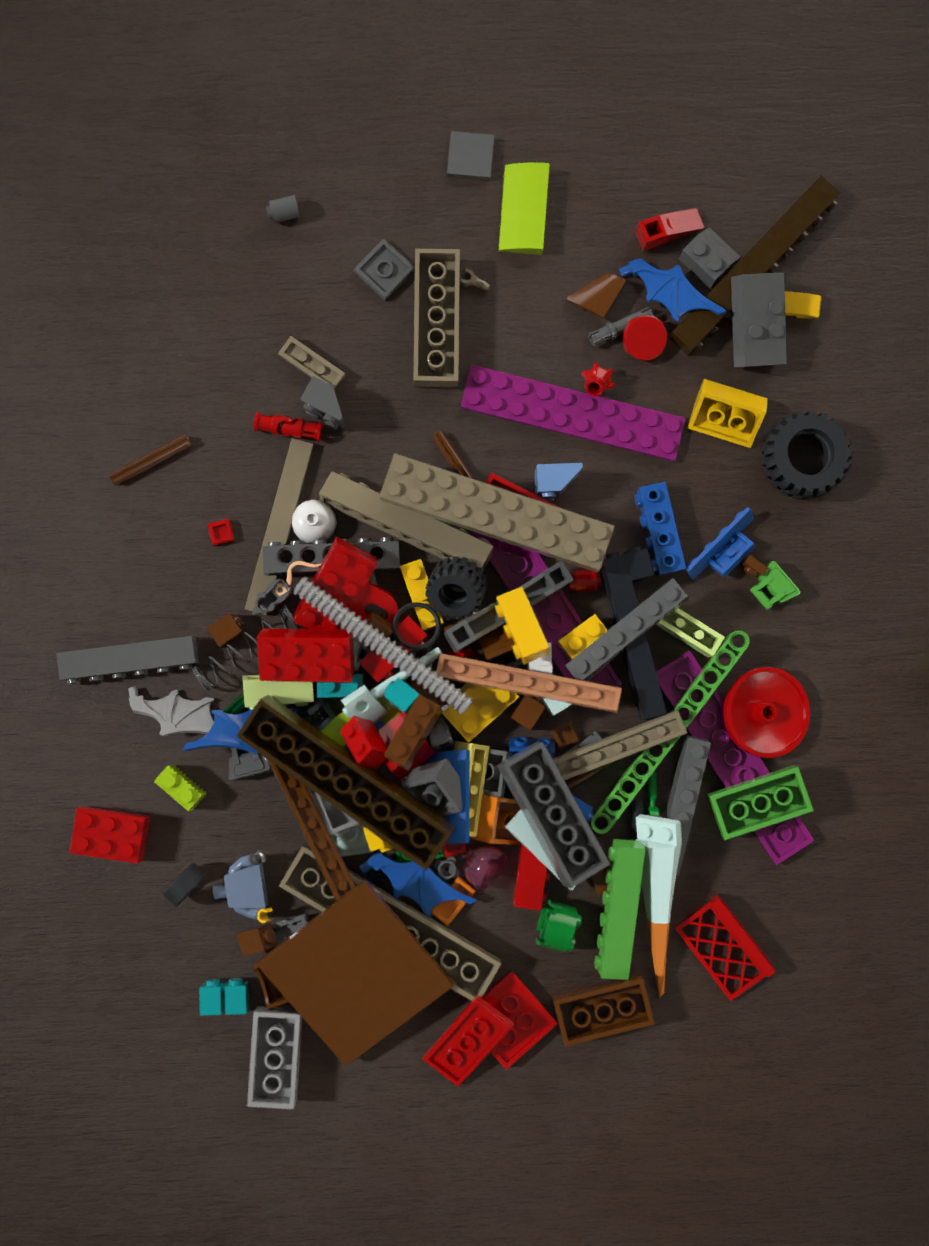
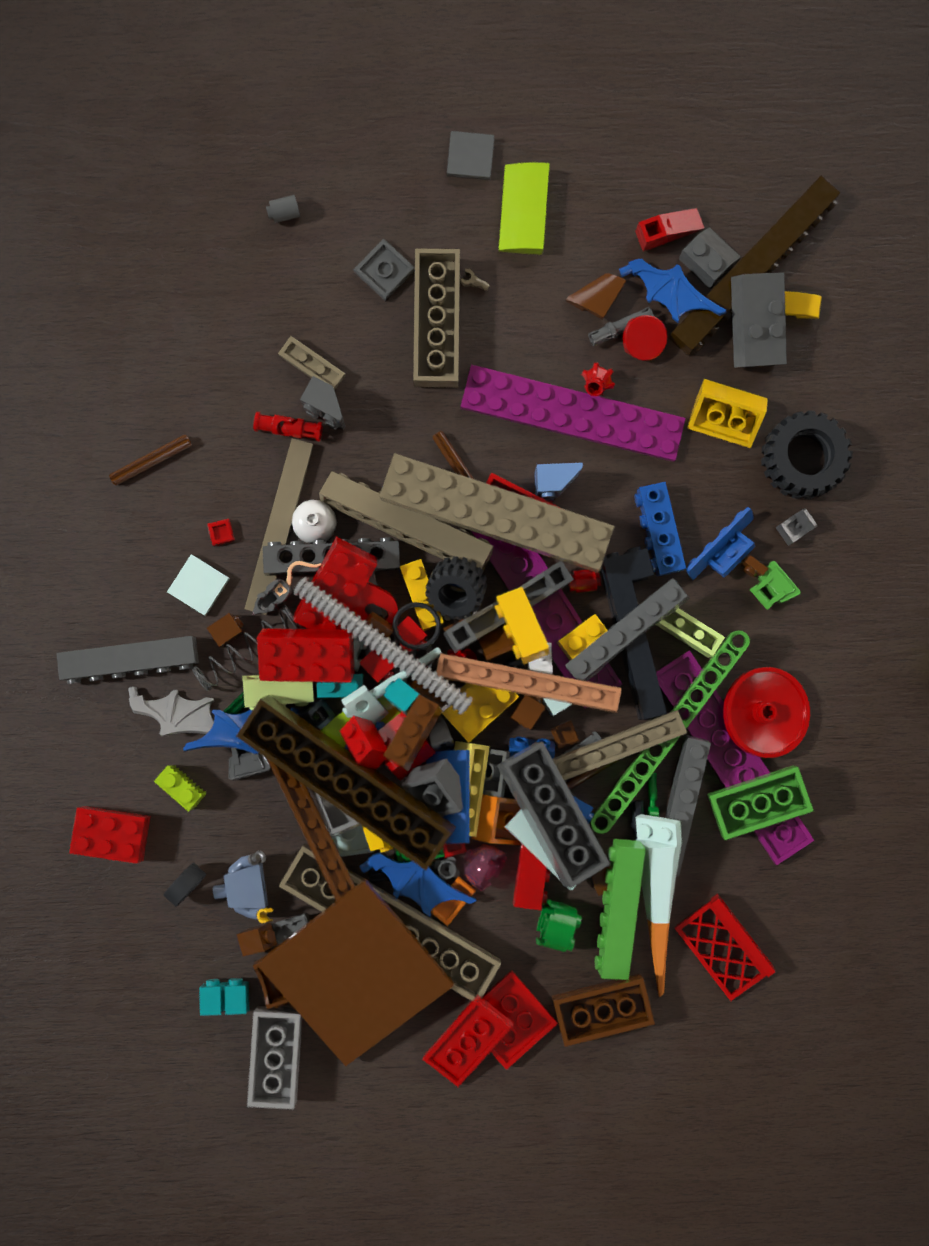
(198, 585): none -> light aqua tile
(796, 526): none -> flat silver bracket

